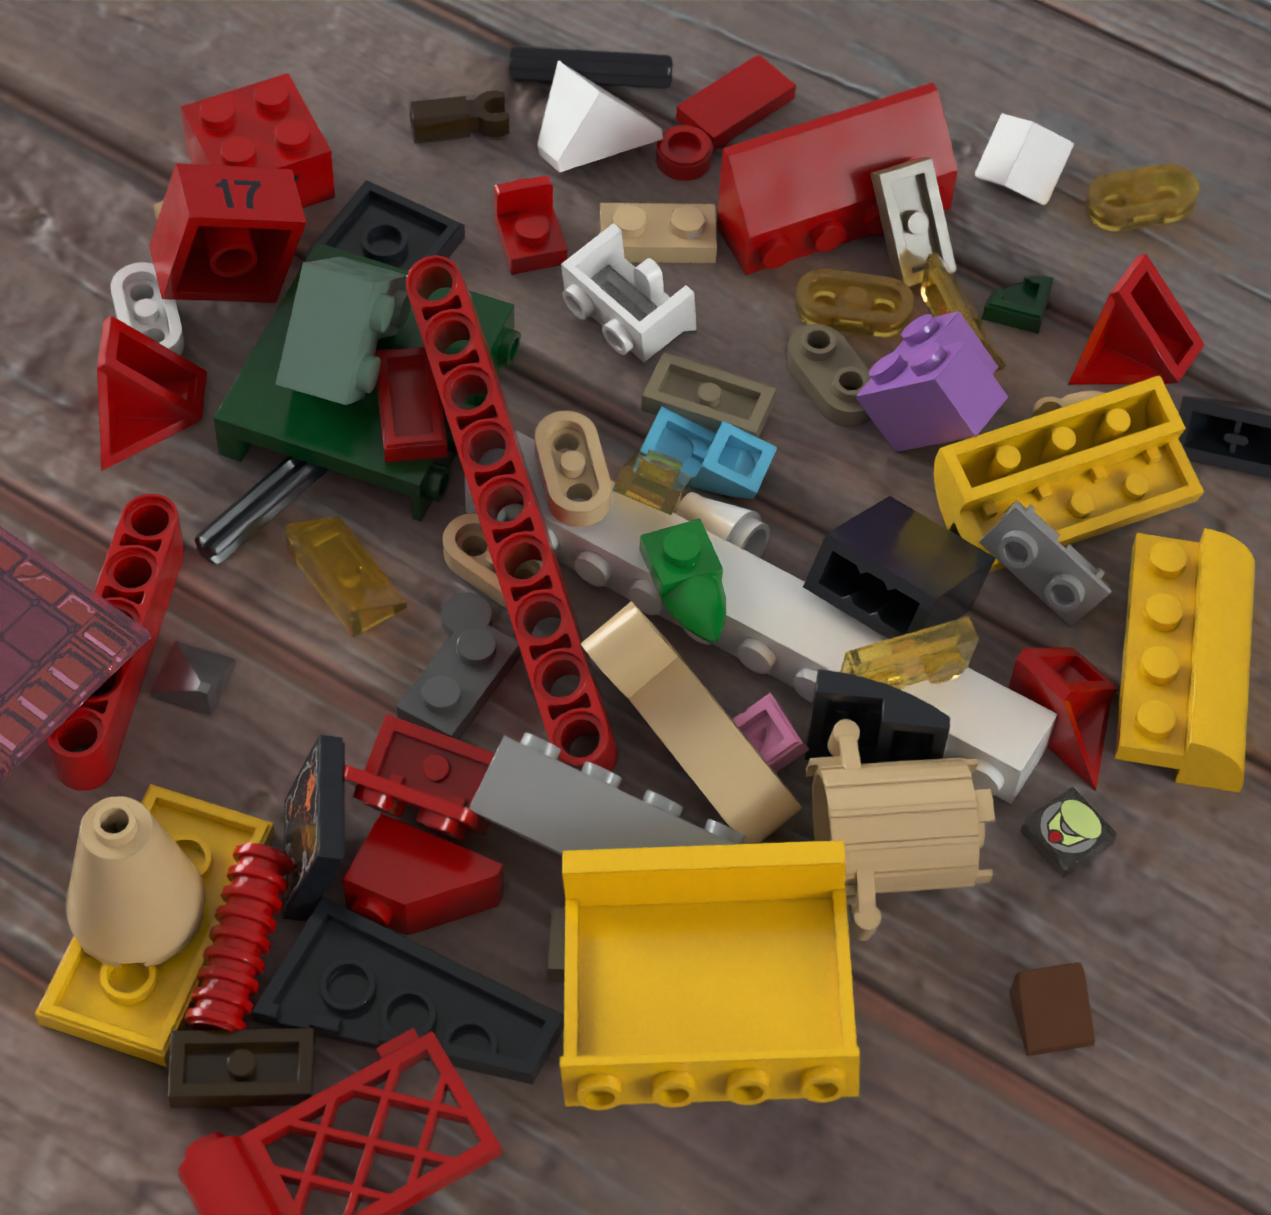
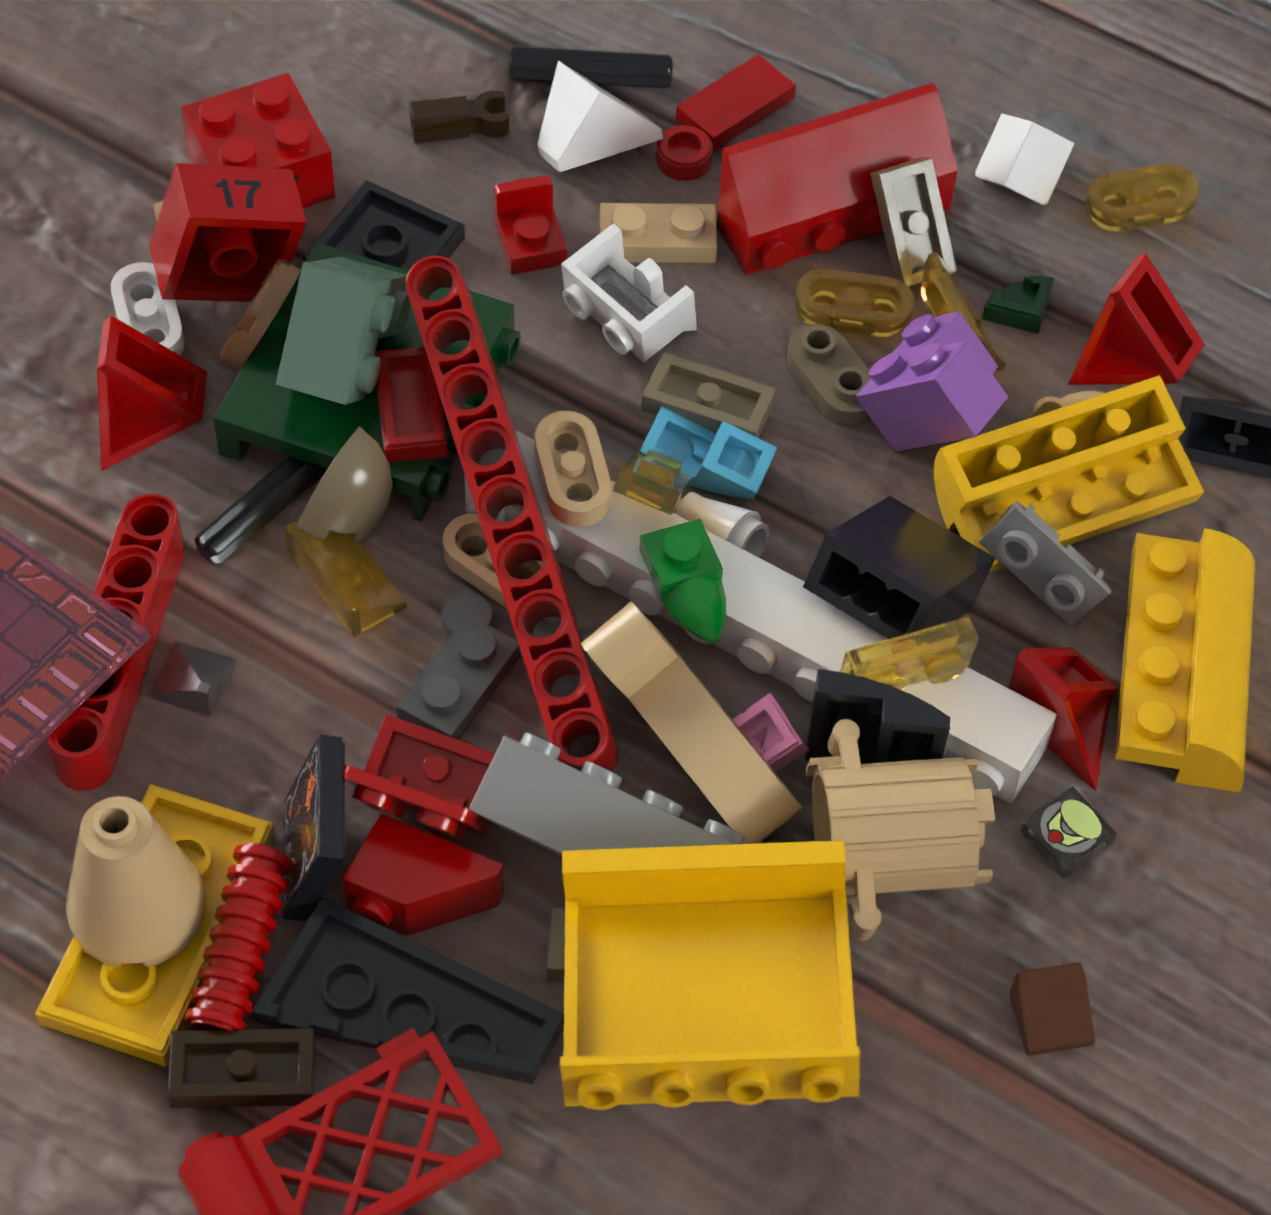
(259, 313): none -> medium nougat tile
(351, 491): none -> dark tan brick

